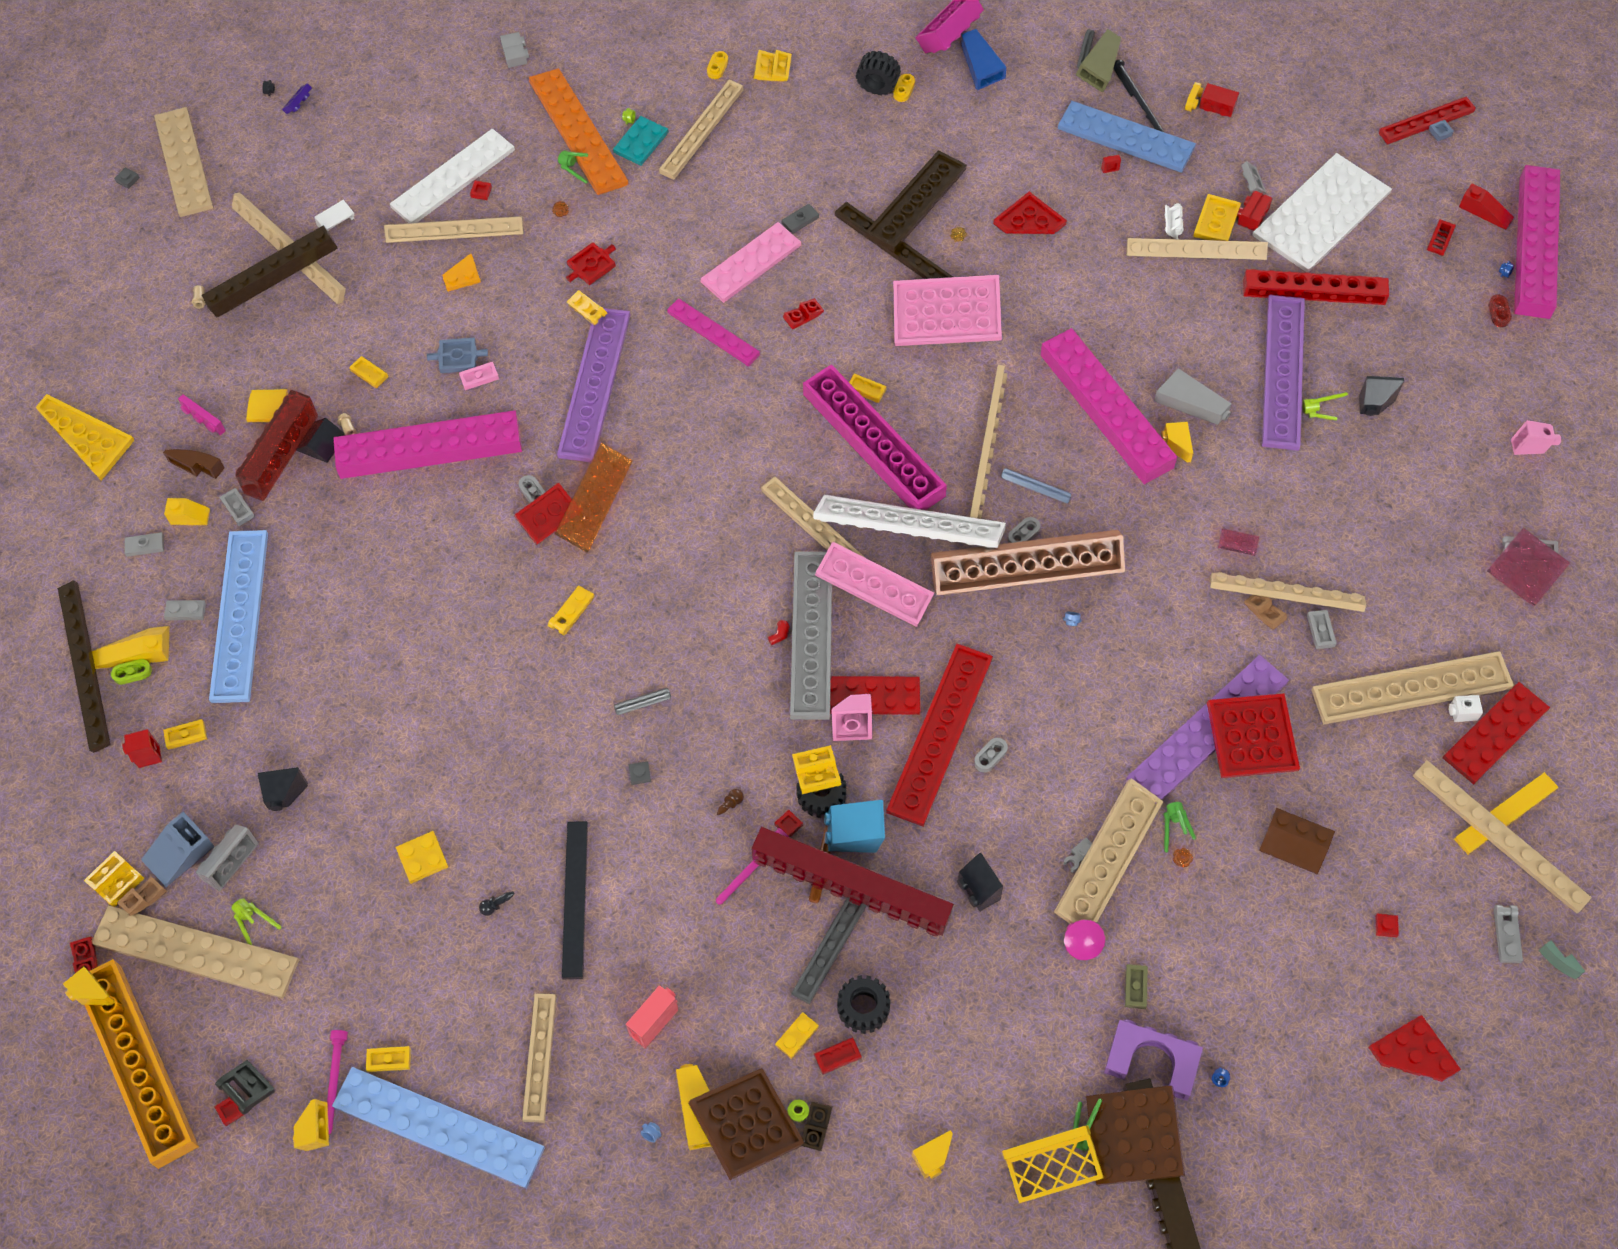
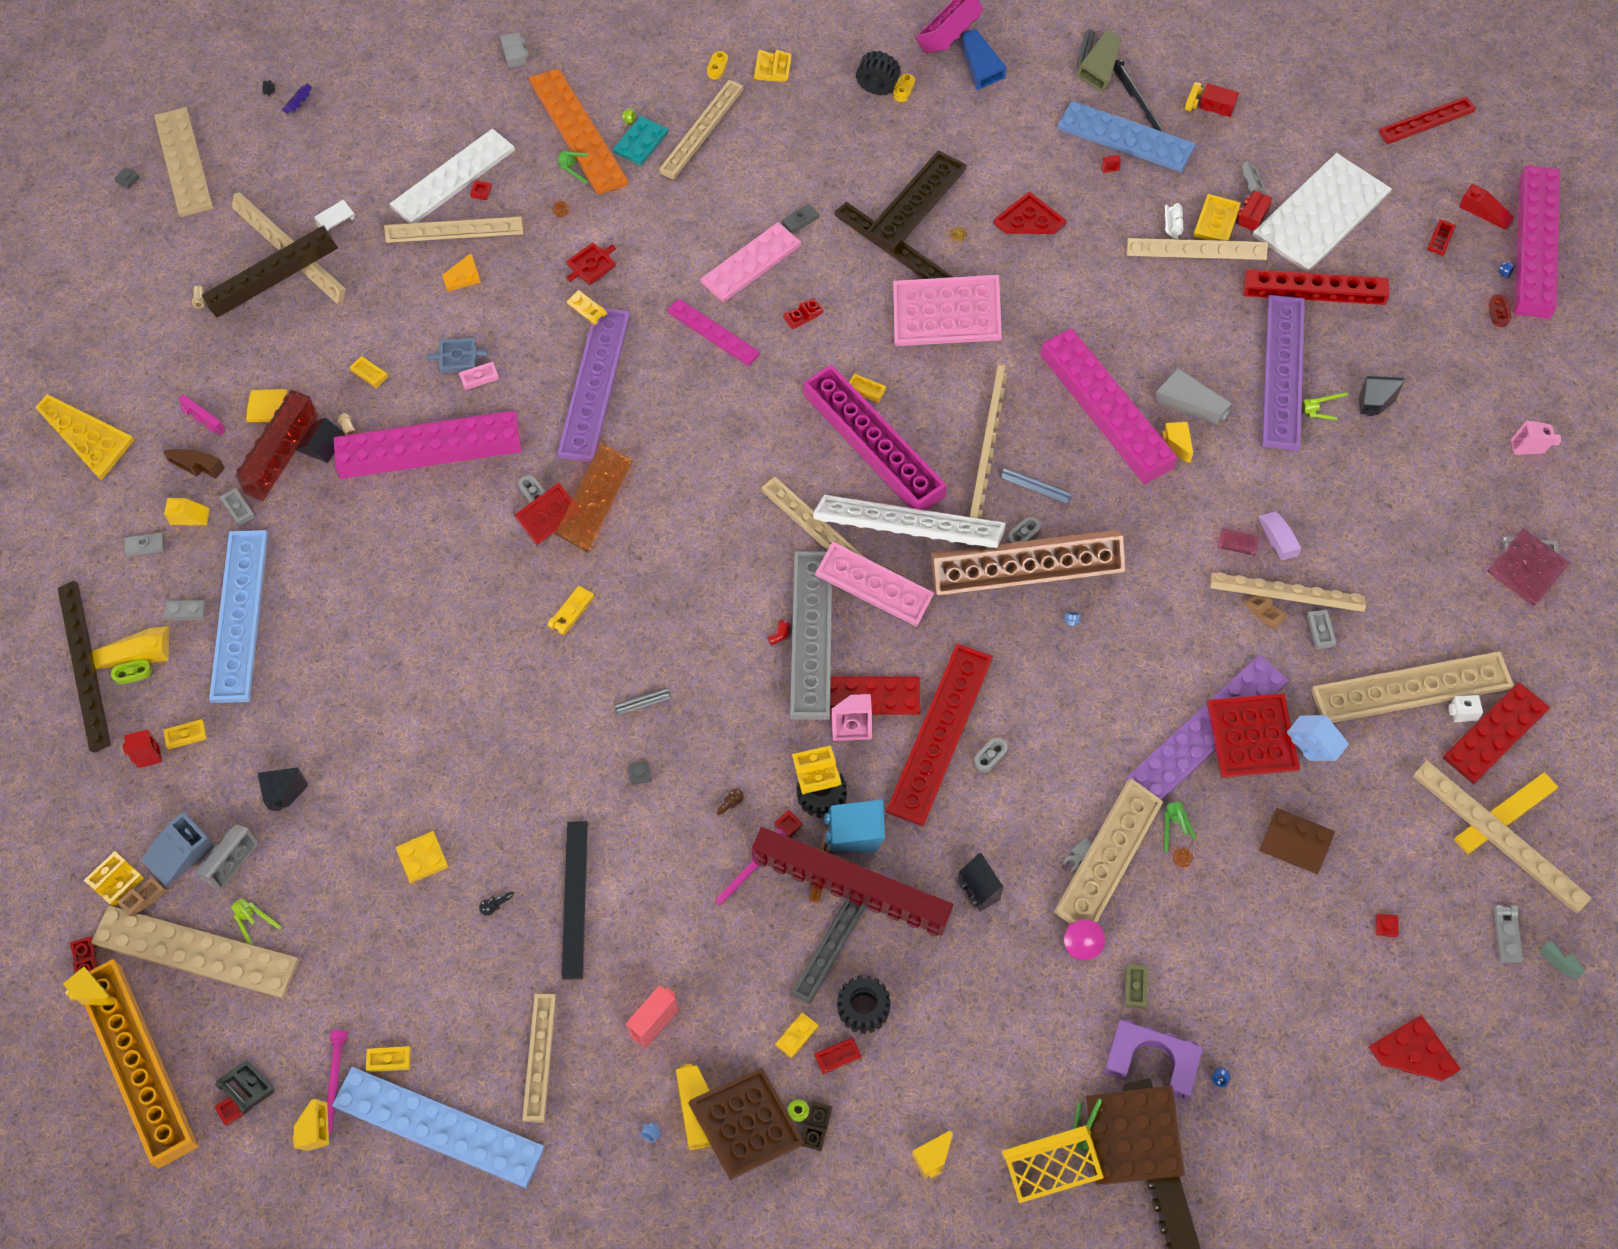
(1280, 535): none -> lavender slope
(1317, 738): none -> light blue brick
(1441, 130): sand blue plate -> none

